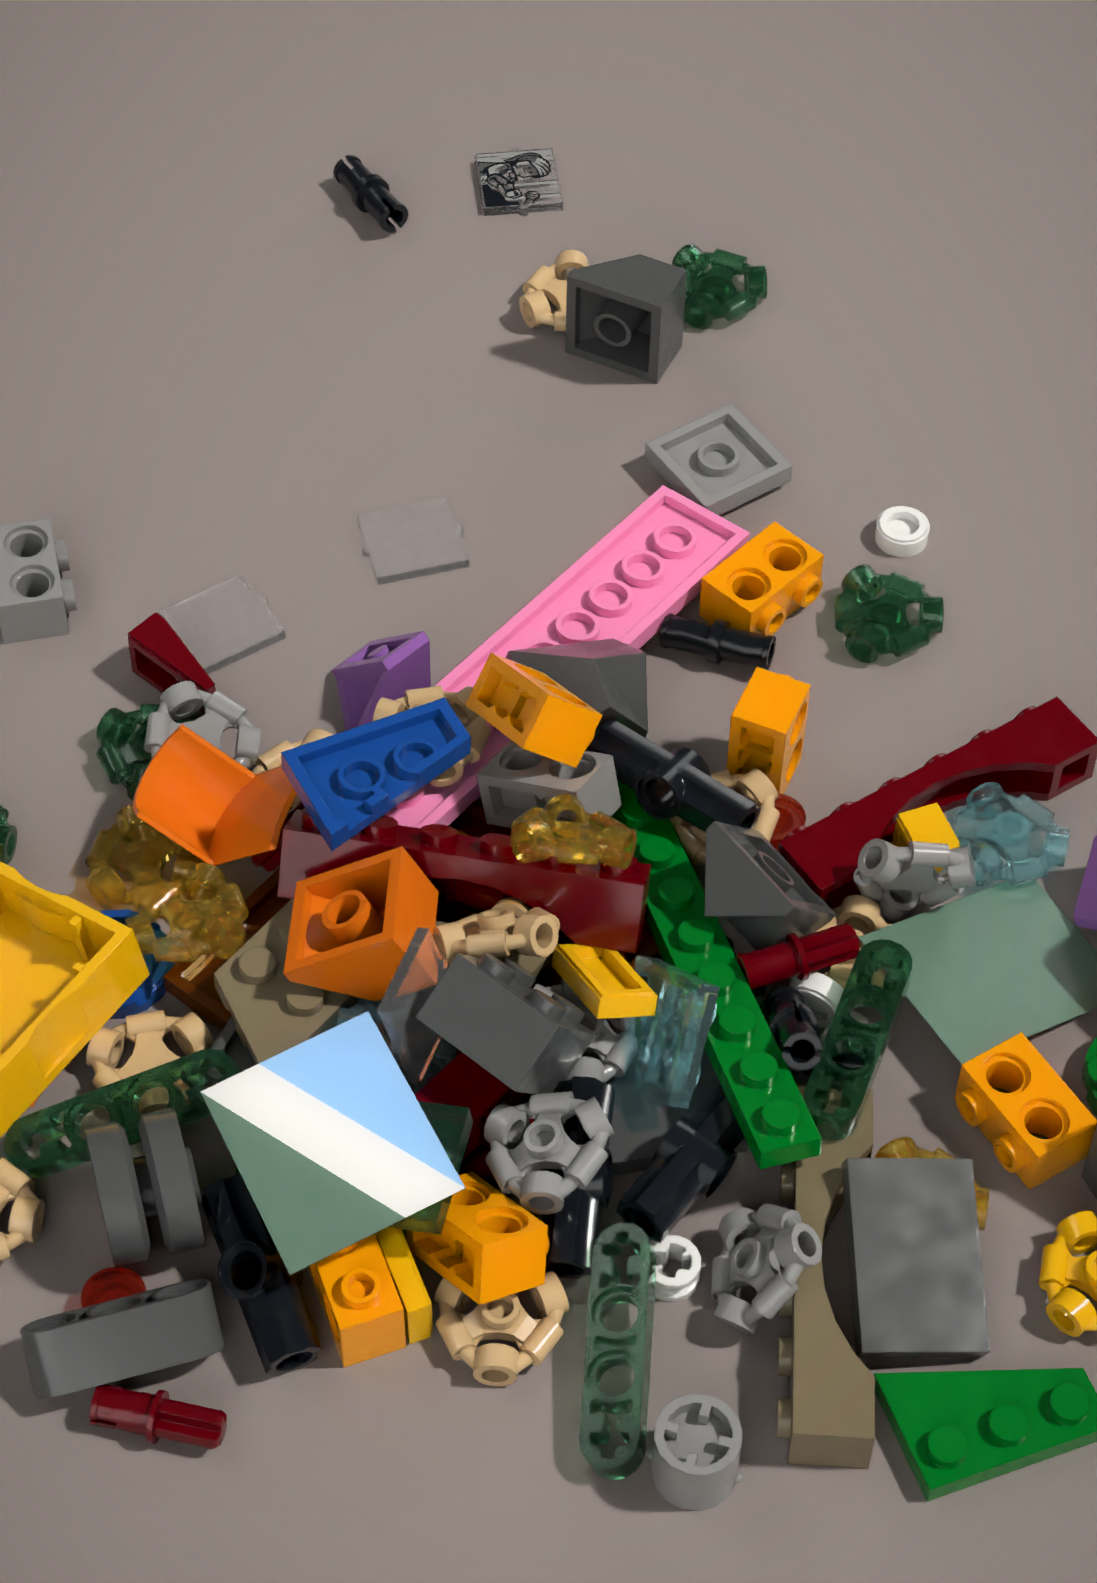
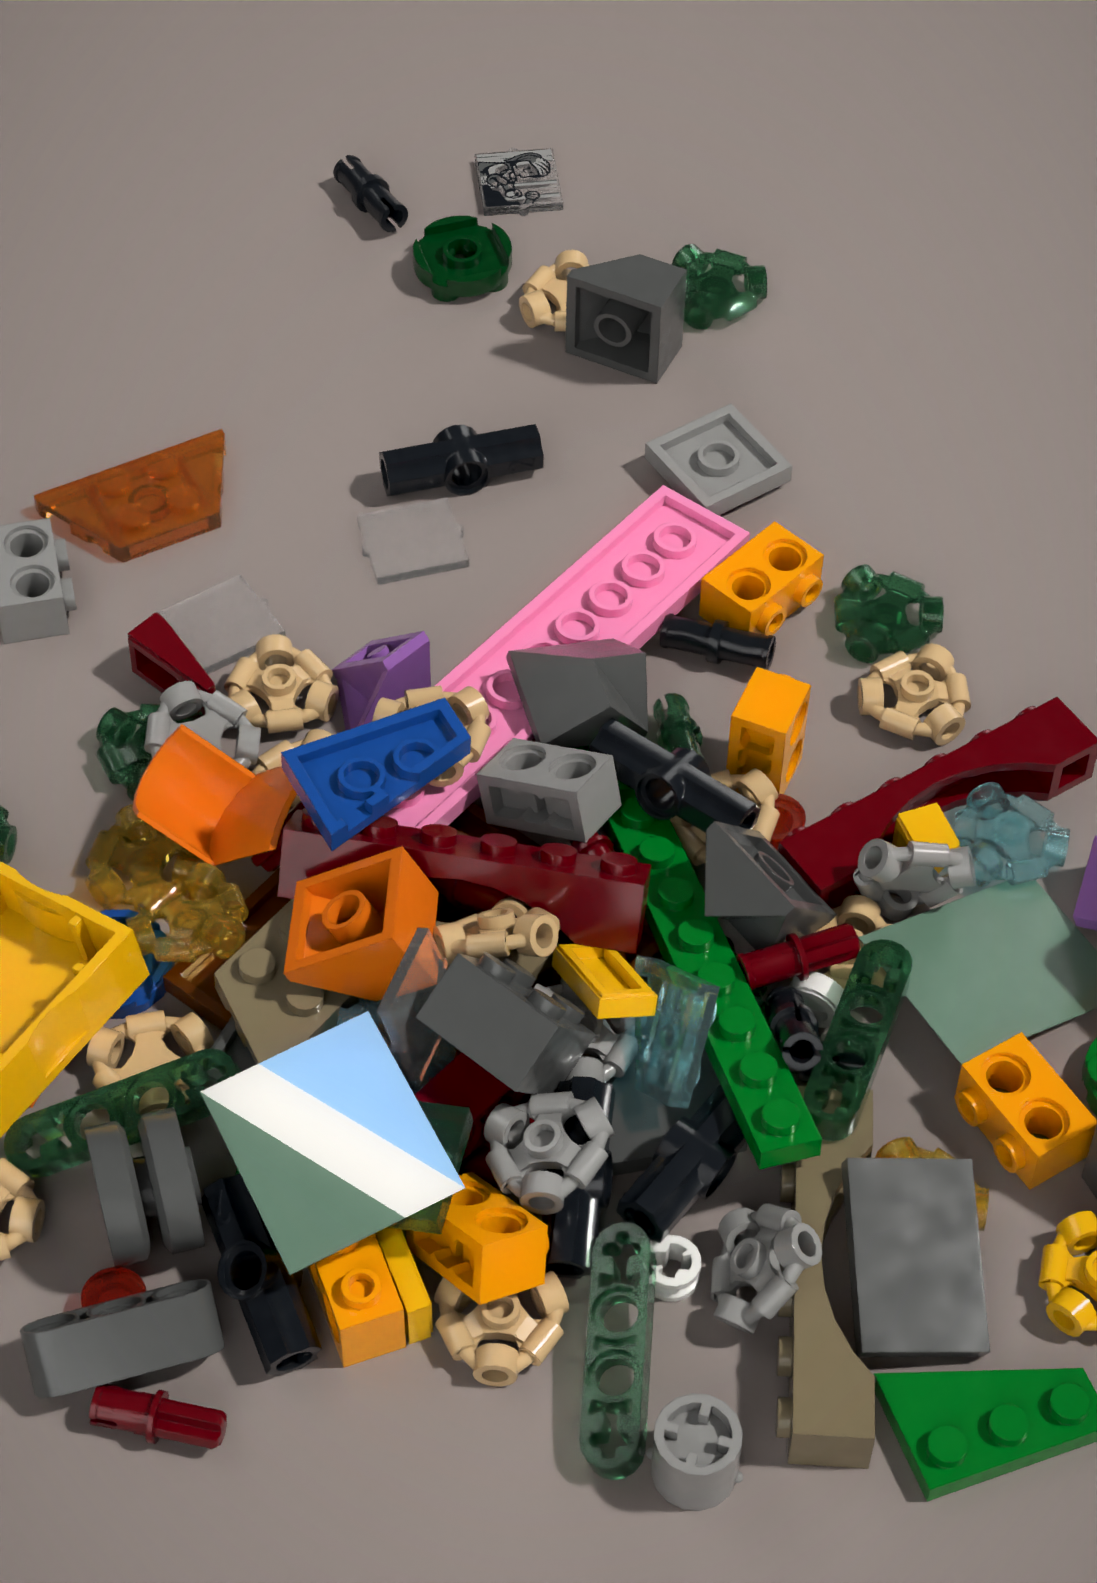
(146, 499): none -> clear orange wing
(278, 676): none -> tan piece
(461, 460): none -> black piece
(483, 269): none -> dark green plate
(533, 710): light orange brick -> none
(539, 836): clear yellow piece -> none
(676, 725): none -> clear green pin
(902, 531): white tile -> none
(926, 686): none -> tan piece

